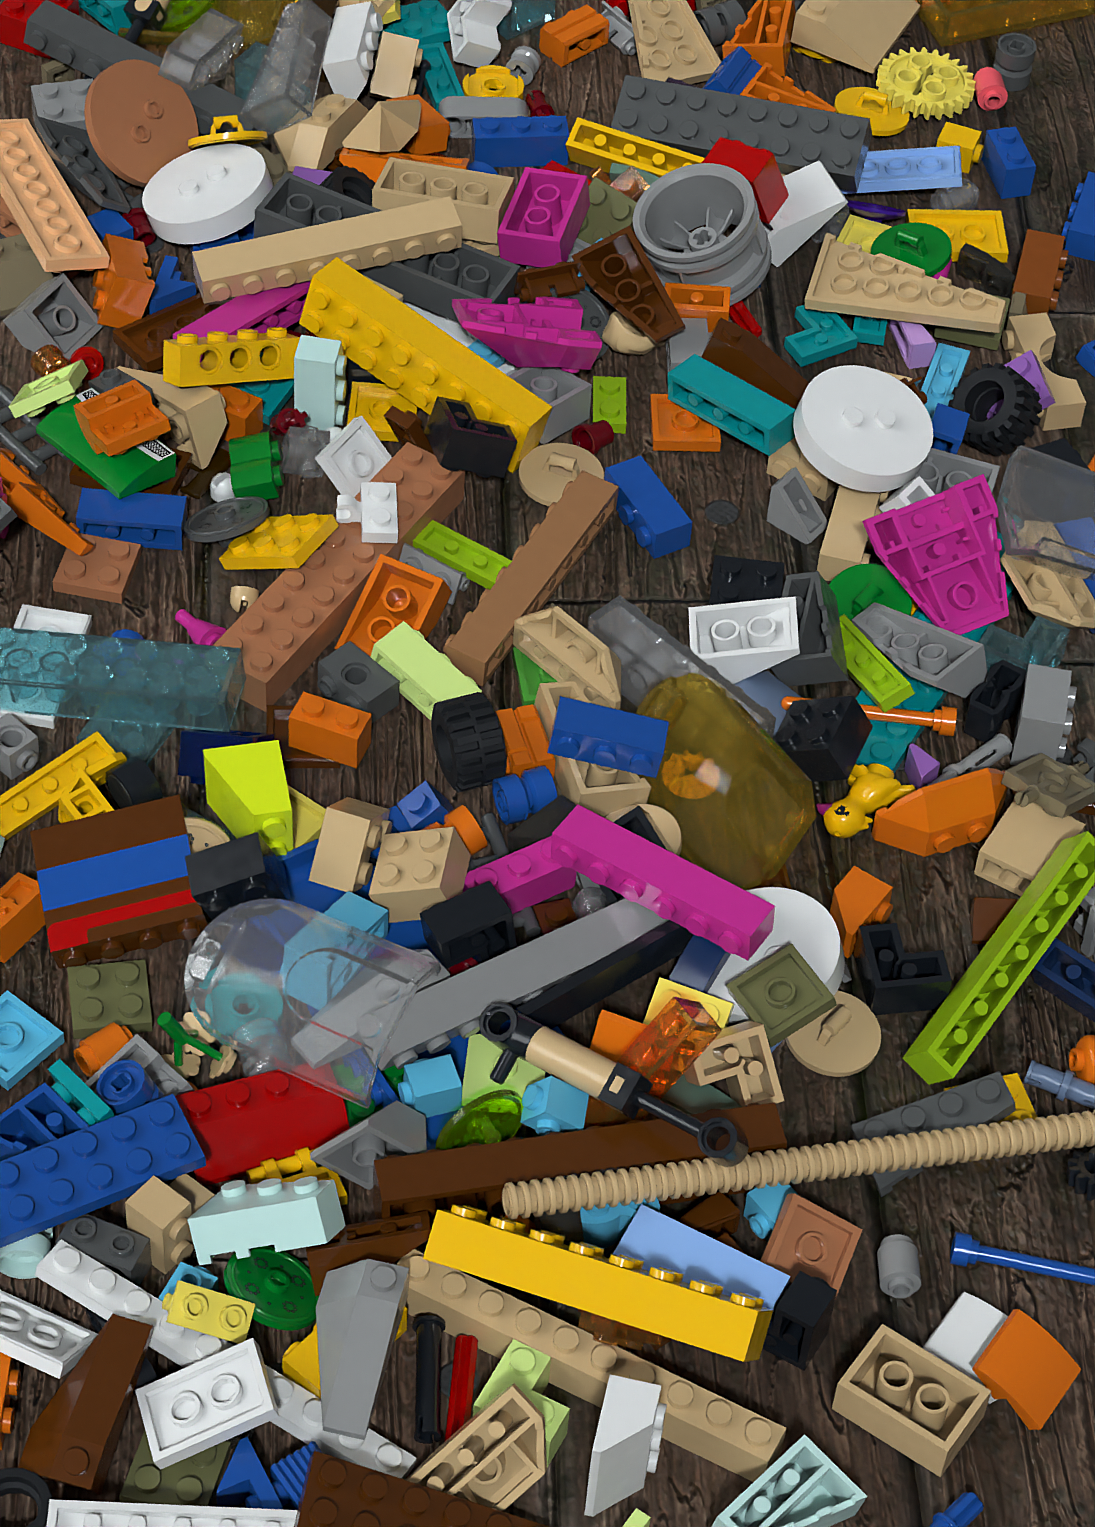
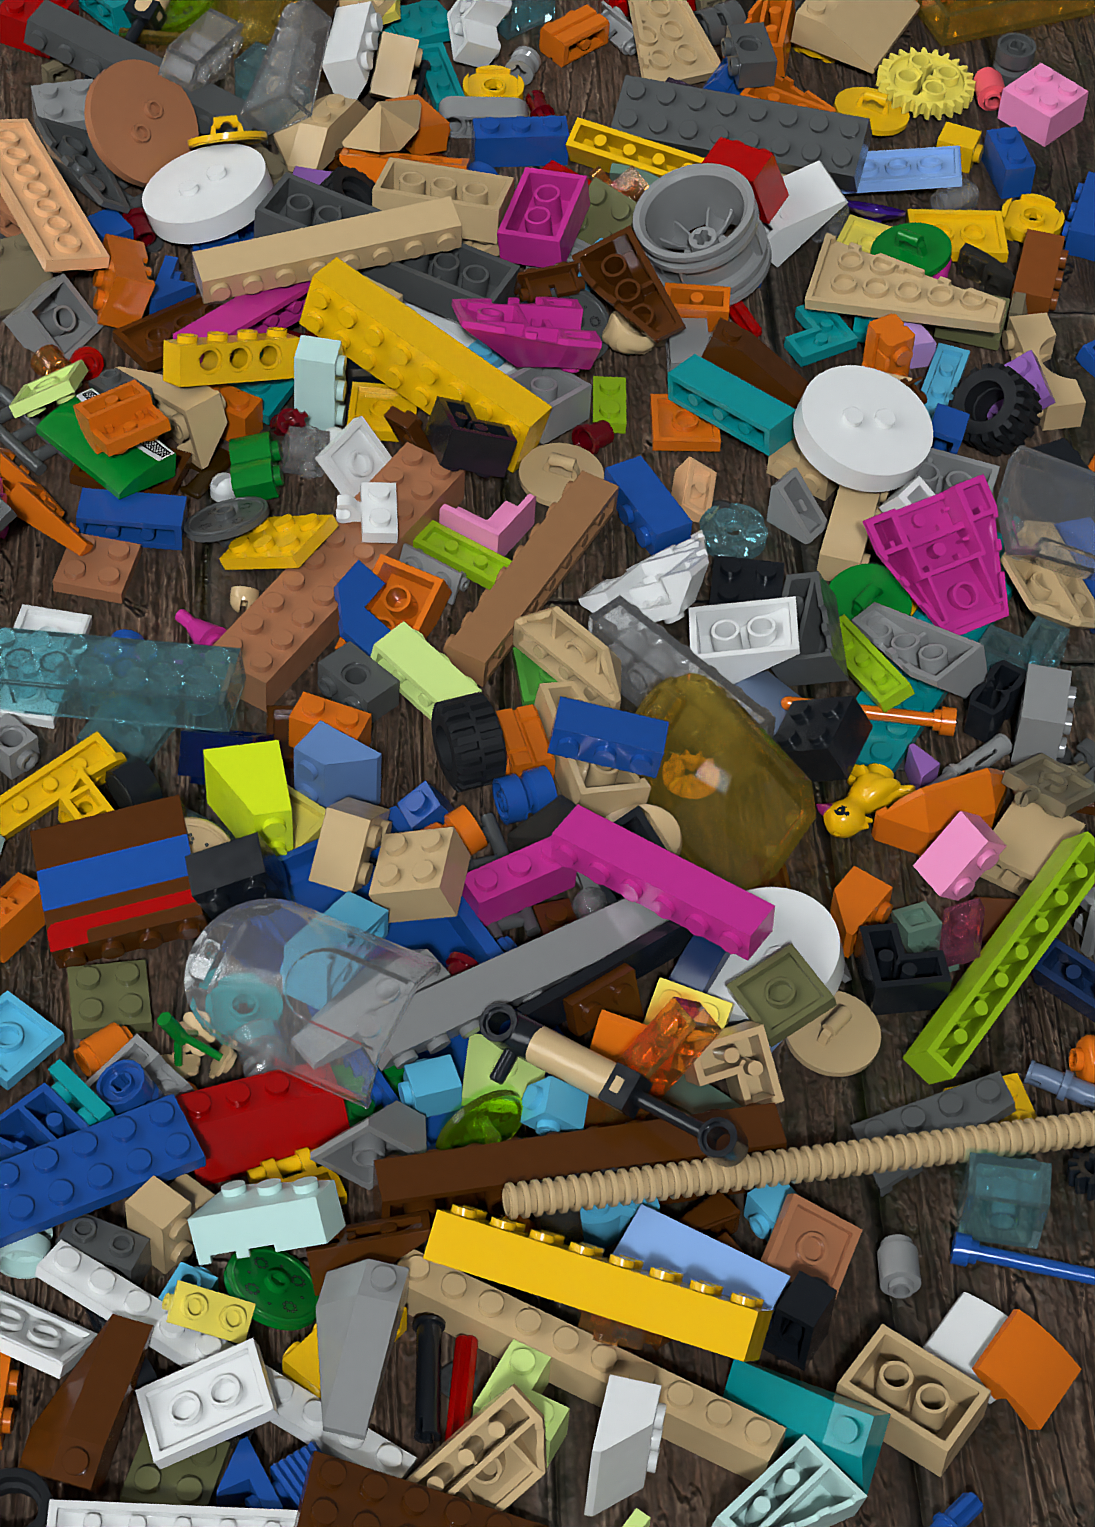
(336, 767): none -> medium blue slope
(352, 595): none -> blue tile
(469, 926): black brick -> none
(497, 533): none -> bright pink panel
(612, 992): none -> reddish brown plate
(659, 584): none -> white wedge
(694, 488): none -> light nougat slope
(739, 517): none -> clear light blue plate
(749, 55): none -> dark grey brick
(837, 1425): none -> teal wedge
(889, 345): none -> orange brick
(919, 928): none -> sand green slope
(960, 856): none -> bright pink brick
(962, 932): none -> clear pink plate
(1004, 1199): none -> clear light blue brick
(1017, 216): none -> yellow plate
(1042, 104): none -> bright pink brick

